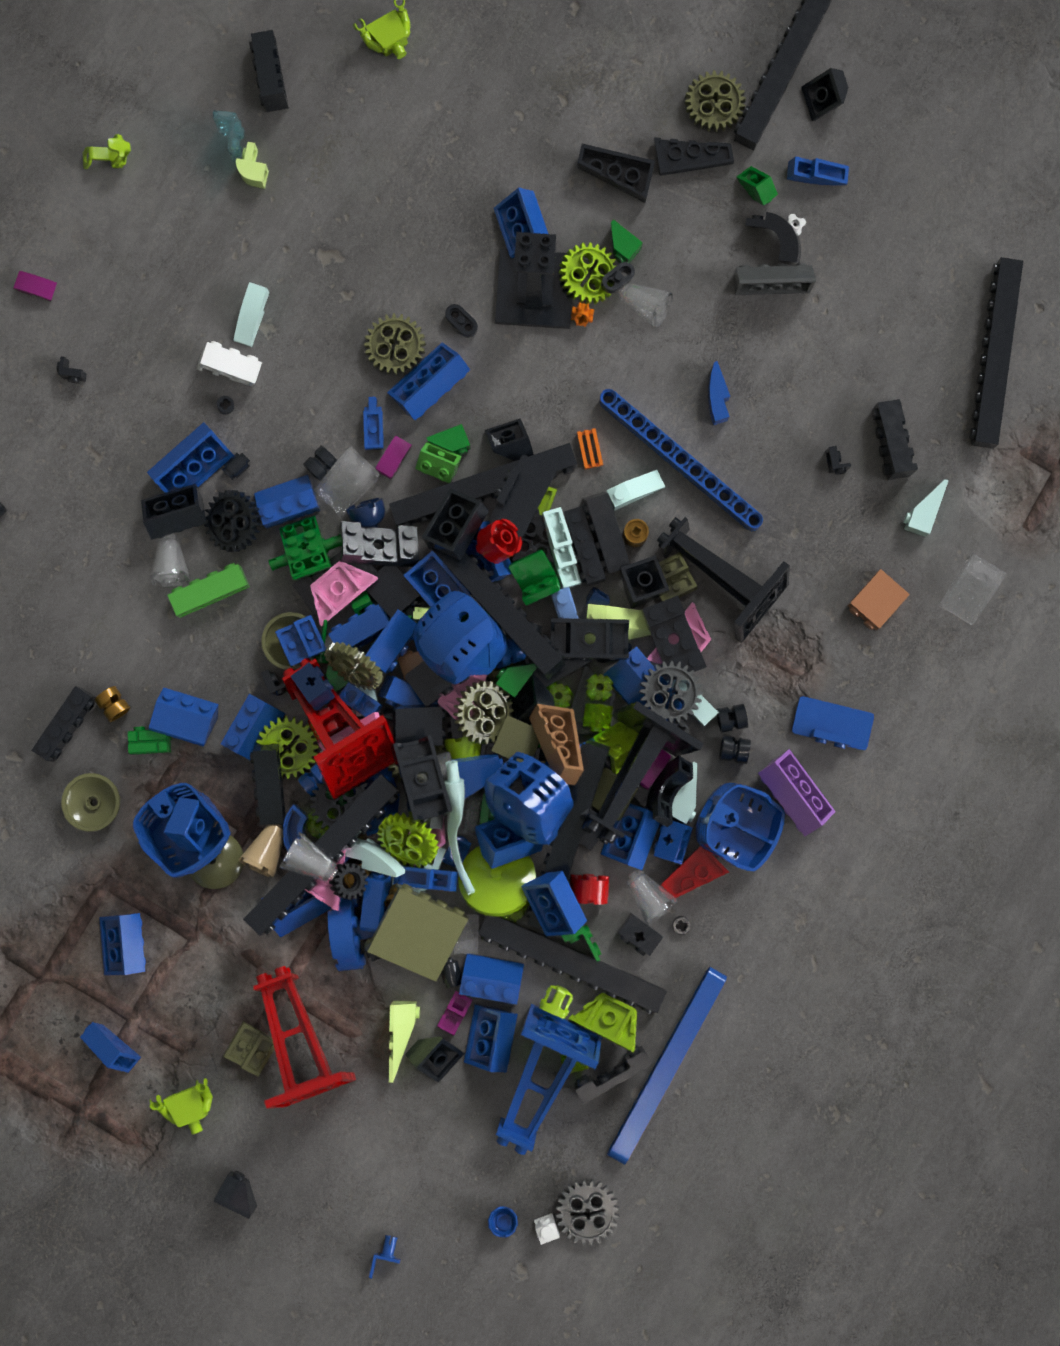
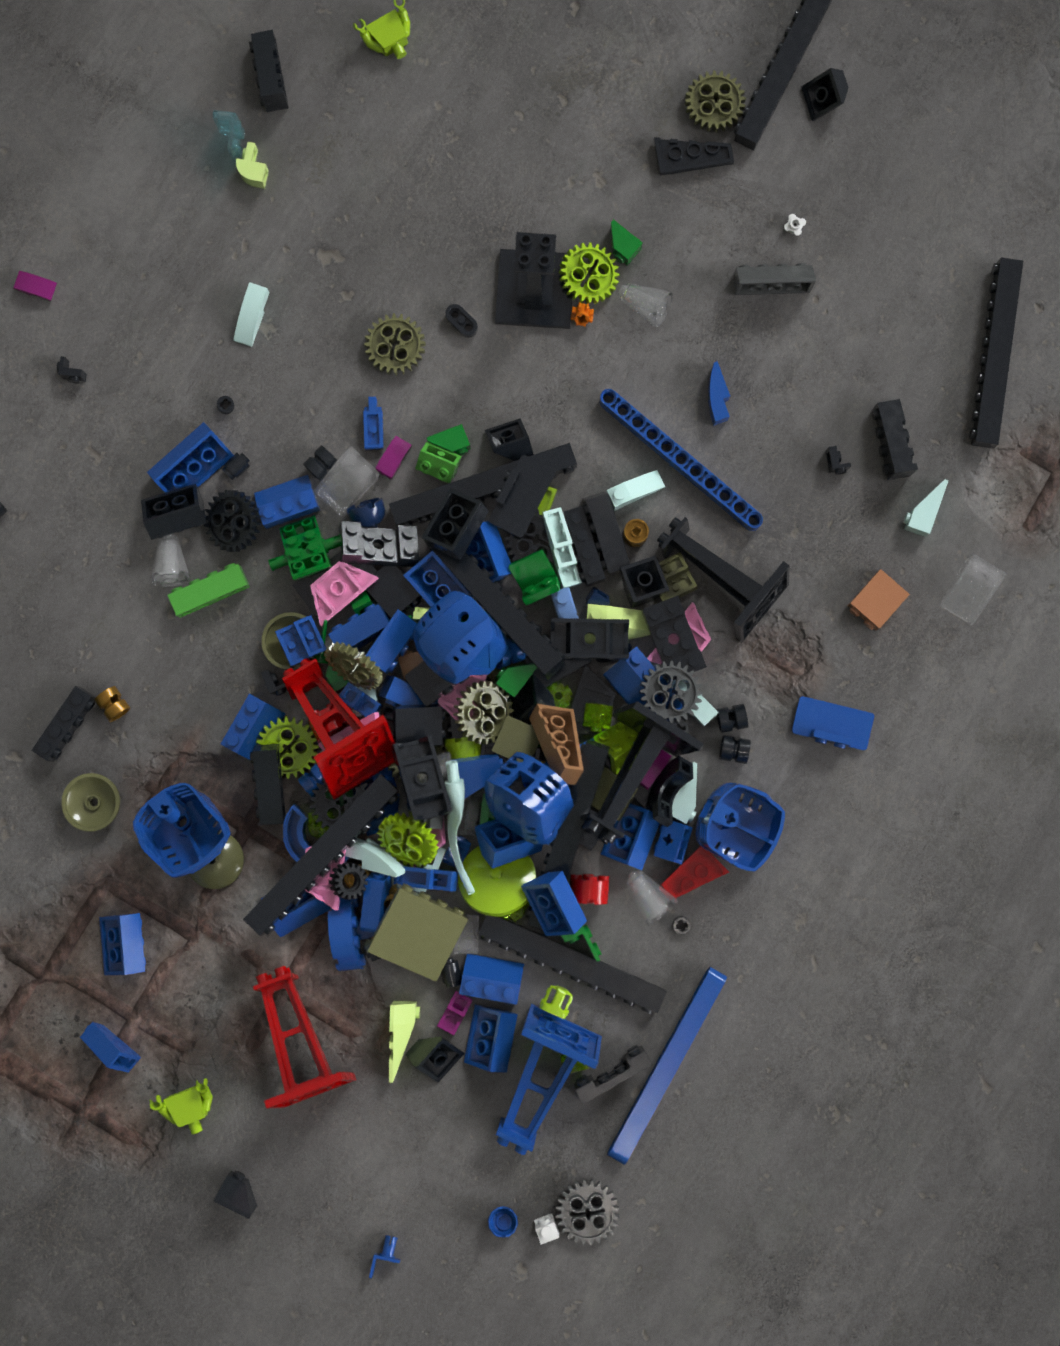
(115, 153): lime piece -> none
(147, 742): green brick -> none
(183, 717): blue slope -> none
(189, 825): blue brick -> none
(229, 363): white wedge -> none
(250, 1049): olive slope -> none
(265, 851): tan cone -> none
(308, 860): clear cone -> none
(313, 686): dark blue brick -> none
(429, 381): blue slope -> none
(498, 541): red brick -> none
(519, 214): blue slope -> none
(586, 433): orange tile -> none
(598, 695): clear neon green brick -> none
(609, 1020): lime wing -> none
(616, 278): black plate -> none
(618, 169): black wedge -> none
(633, 925): black brick -> none
(758, 185): green slope -> none
(789, 240): black arch -> none
(796, 793): medium lavender brick -> none
(817, 171): blue slope -> none

